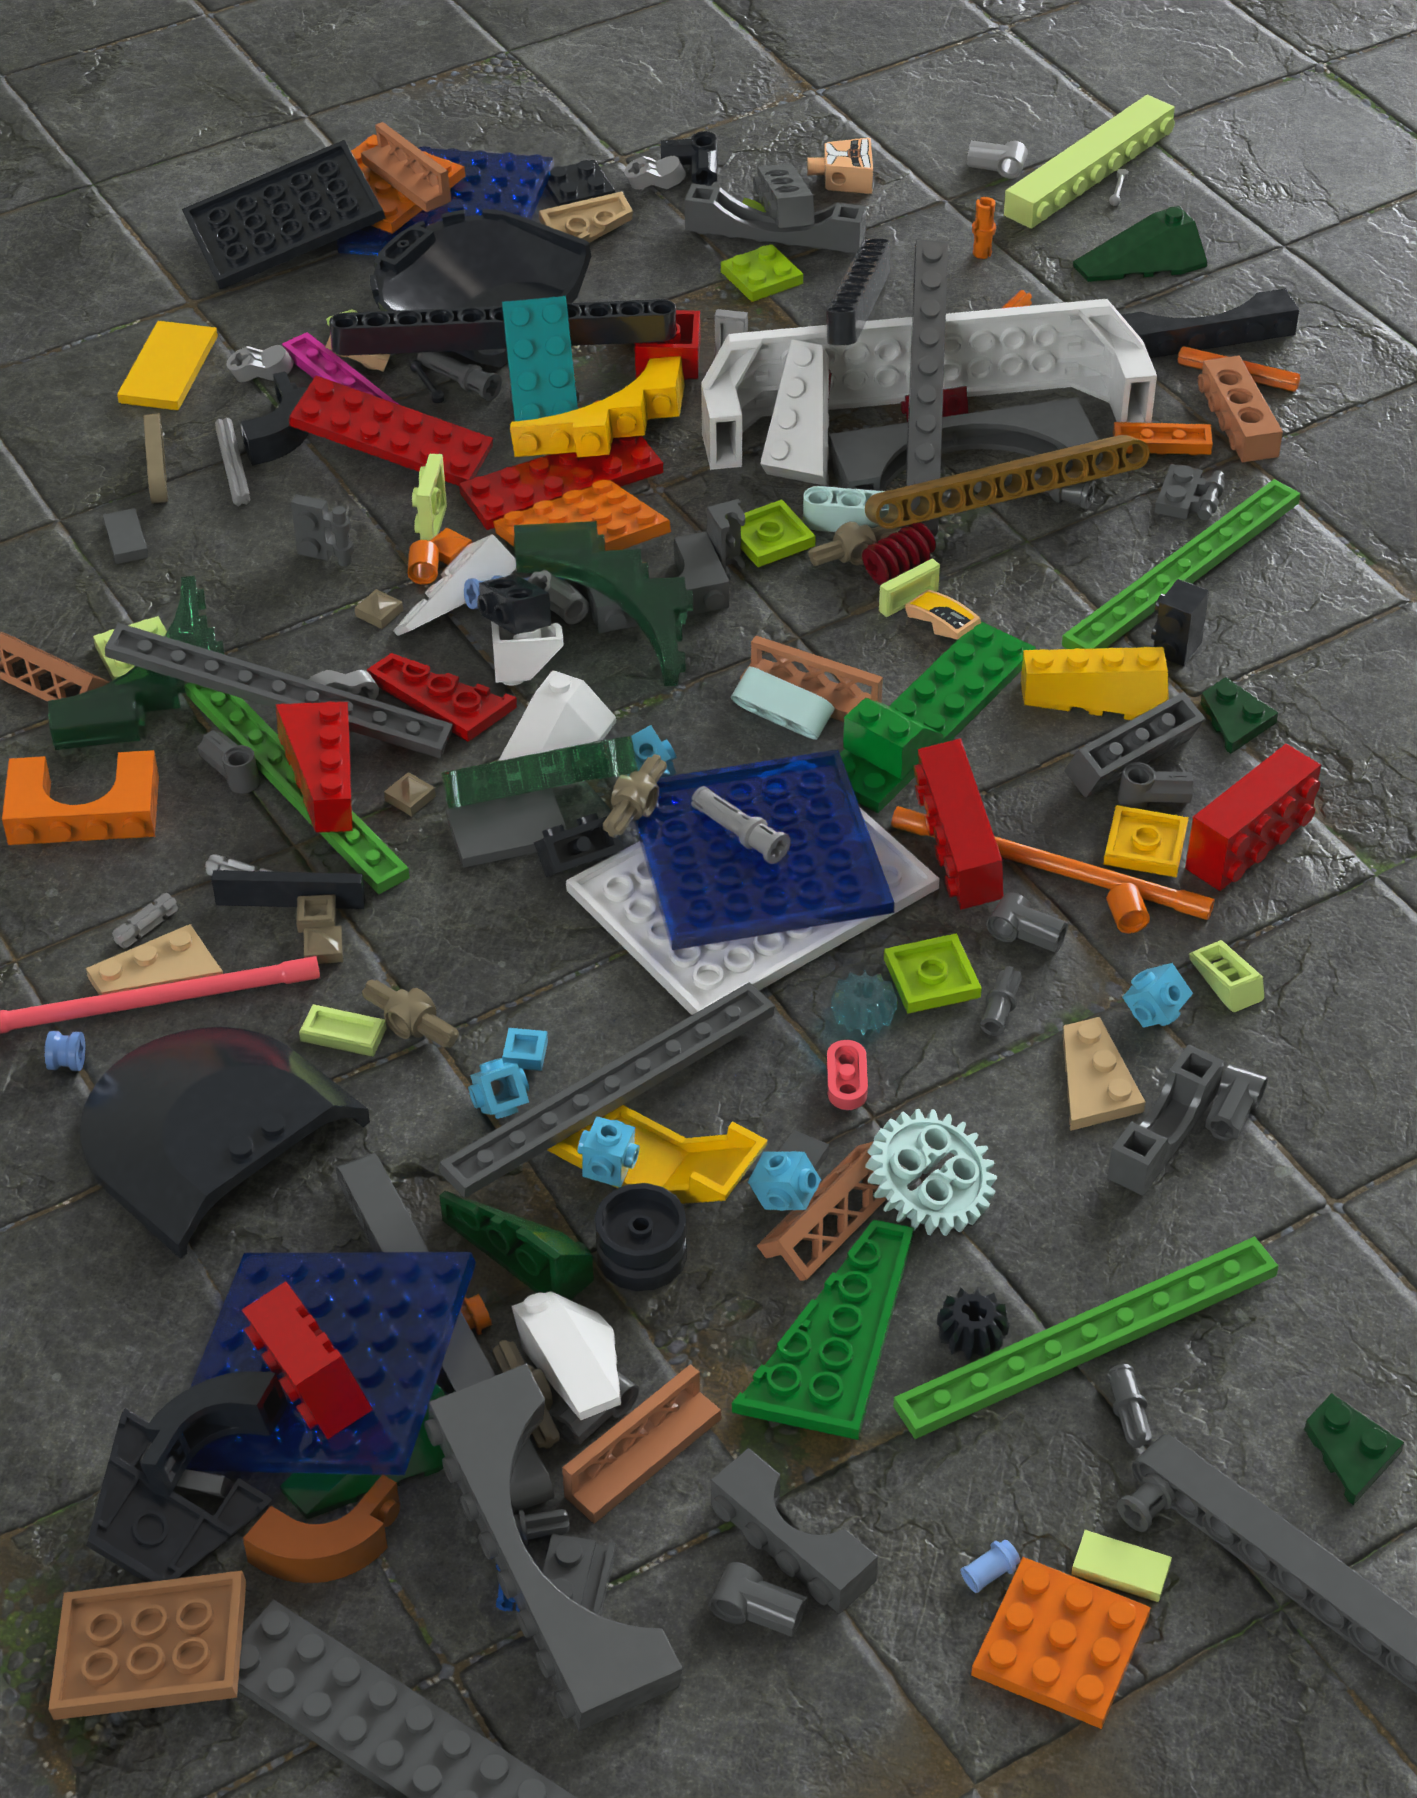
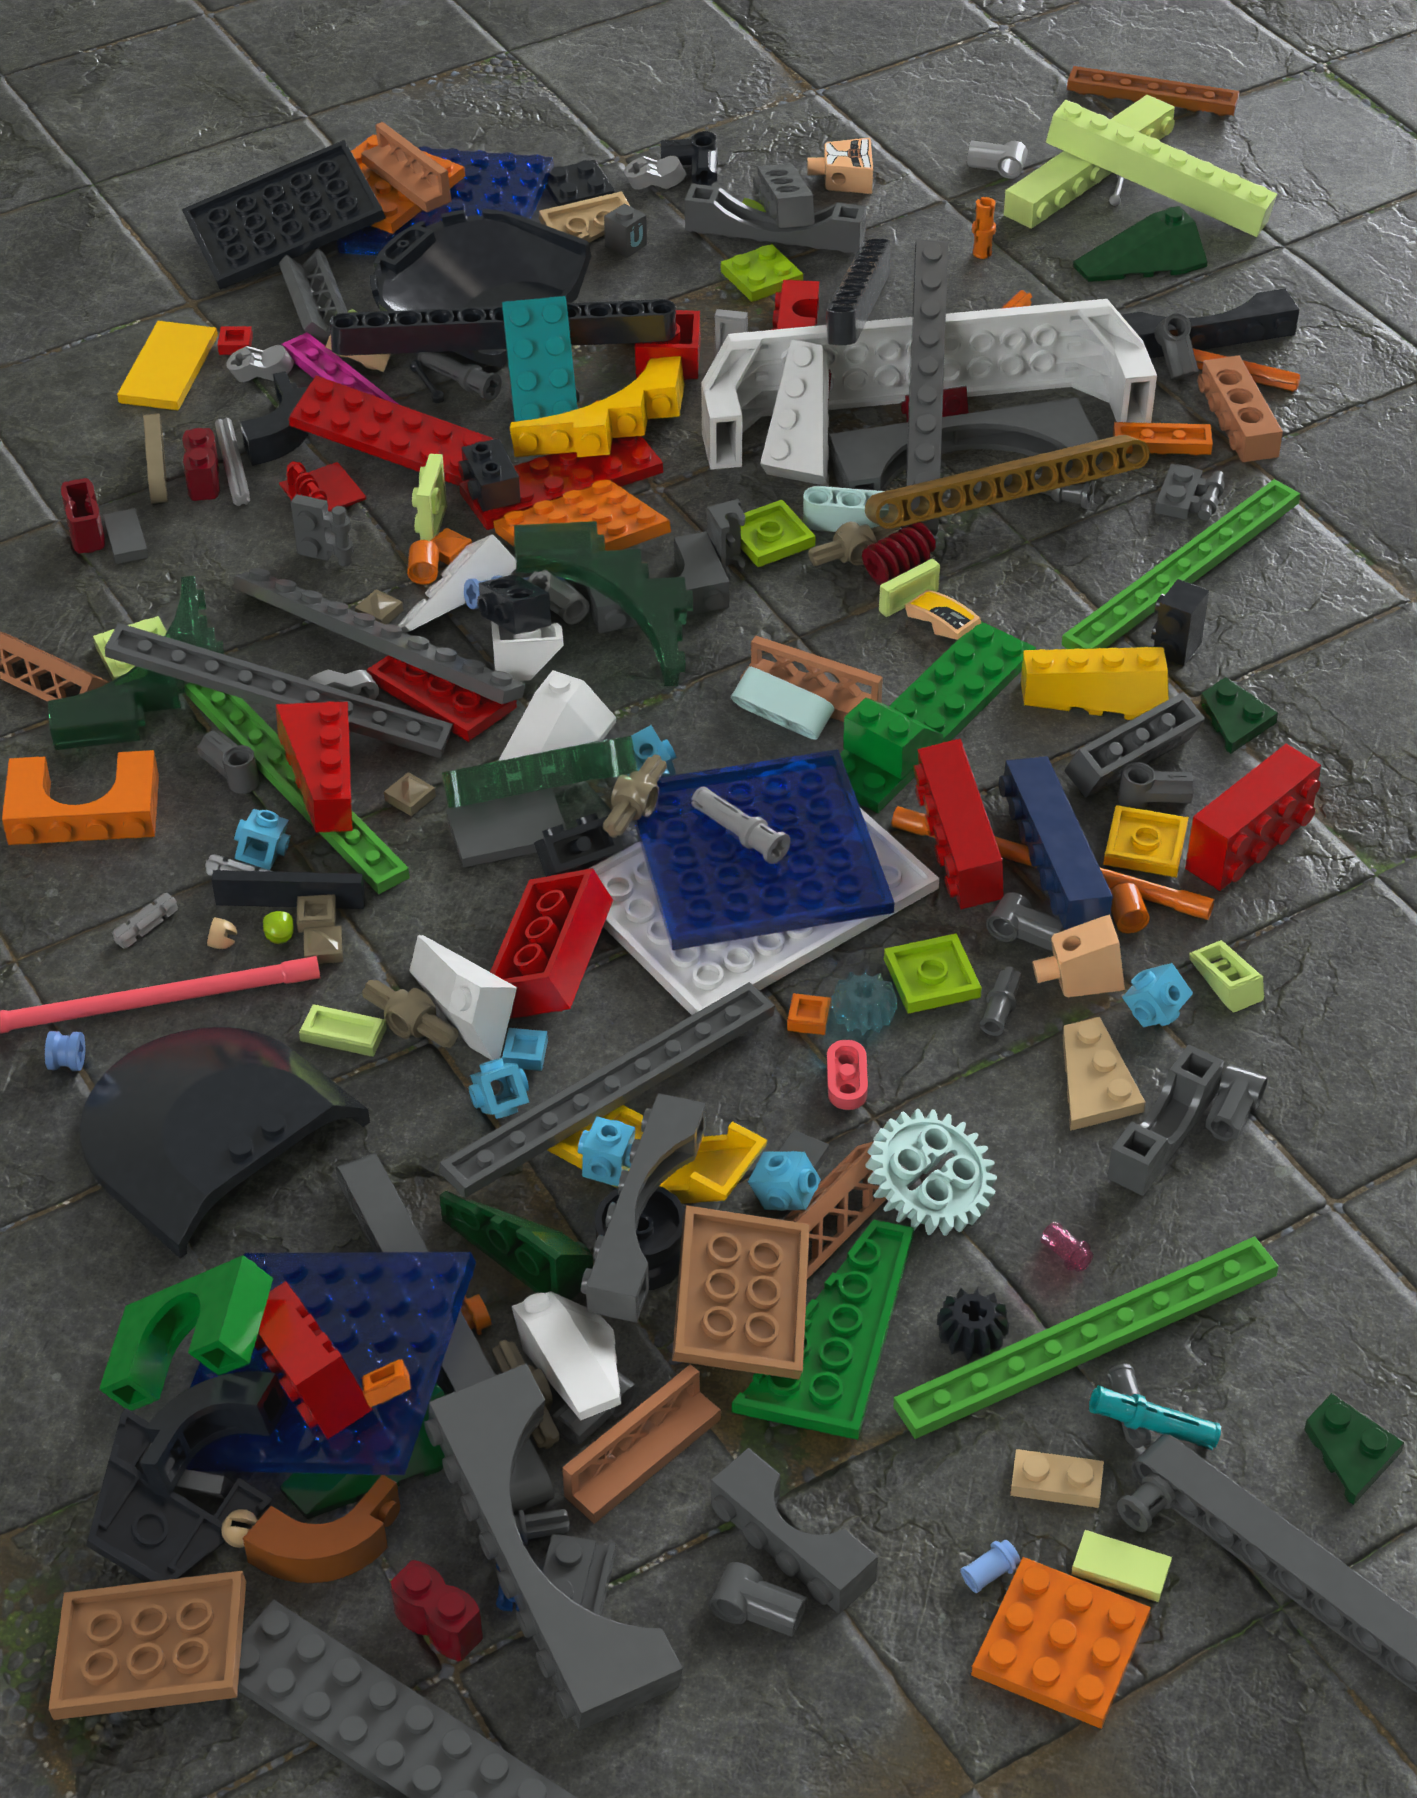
(82, 515): none -> dark red brick
(157, 962): tan wing -> none
(201, 464): none -> dark red brick
(219, 933): none -> tan hinge
(222, 1305): none -> green arch
(232, 1534): none -> tan hinge
(234, 338): none -> red plate
(261, 838): none -> medium azure brick
(278, 927): none -> lime hinge
(306, 297): none -> dark grey fence
(324, 483): none -> red hinge
(379, 636): none -> dark grey plate
(386, 1383): none -> orange tile
(436, 1610): none -> dark red brick
(466, 995): none -> white wedge
(489, 475): none -> black brick
(552, 940): none -> red brick
(620, 1271): none -> dark grey arch
(625, 230): none -> dark grey brick
(741, 1292): none -> medium nougat plate
(796, 304): none -> red arch
(809, 1014): none -> orange tile
(1055, 841): none -> dark blue brick
(1057, 1478): none -> tan plate
(1073, 1252): none -> clear pink pin
(1084, 959): none -> light nougat torso
(1135, 87): none -> dark orange plate
(1138, 1412): none -> teal pin
(1161, 168): none -> yellowish green brick
(1177, 349): none -> dark grey piece

